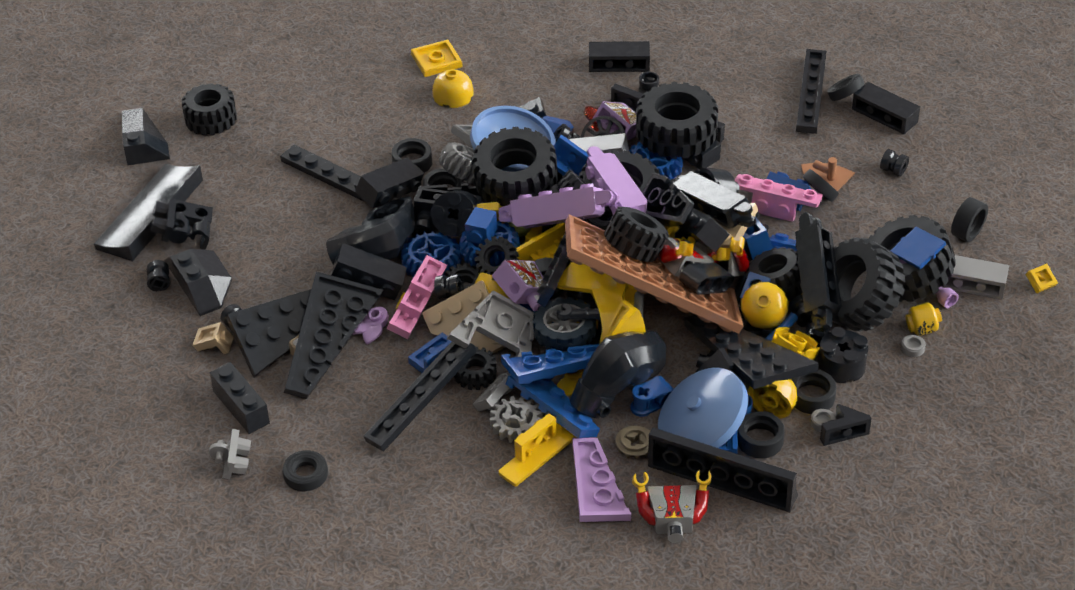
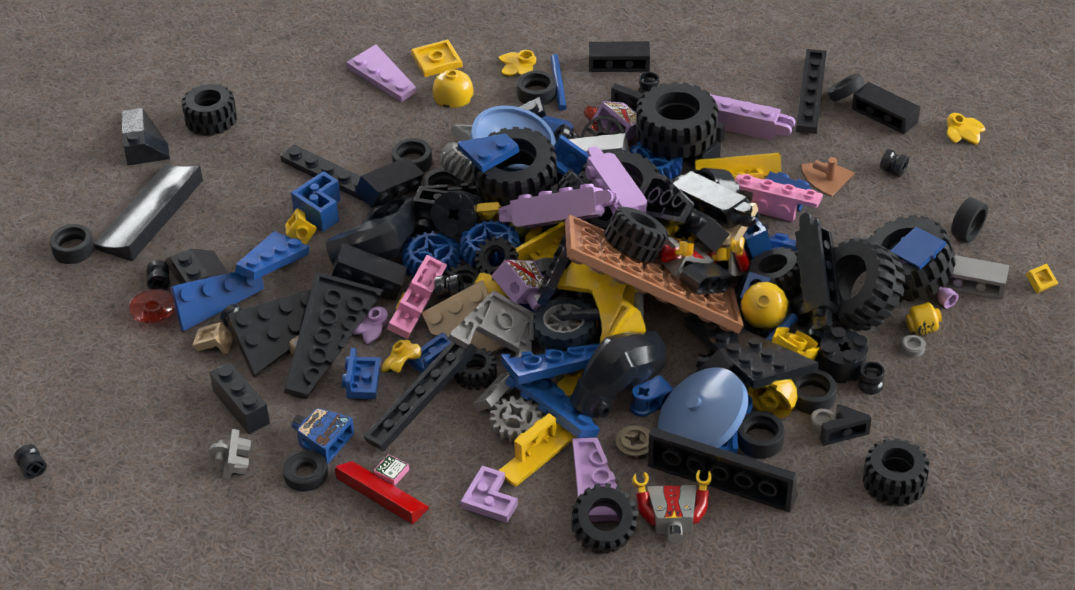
(30, 461): none -> black wheel
(77, 253): none -> black tyre
(152, 306): none -> clear red dish
(182, 221): black hips -> none
(209, 296): none -> blue wing
(271, 255): none -> blue wing
(299, 228): none -> yellow bracket
(318, 200): none -> blue brick
(323, 432): none -> blue torso
(361, 376): none -> blue bracket
(380, 491): none -> red slope
(382, 72): none -> lavender wing
(391, 469): none -> tile
(400, 353): none -> yellow plate
(481, 225): blue brick -> none
(485, 499): none -> lavender plate
(489, 150): none -> blue wing
(518, 62): none -> yellow plate
(535, 78): none -> black tyre
(559, 84): none -> blue bar
(610, 498): none -> black tyre
(752, 118): none -> lavender hinge
(753, 165): none -> yellow bracket
(820, 185): black tyre -> none
(871, 377): none -> black wheel
(894, 486): none -> black tyre
(964, 128): none -> yellow plate

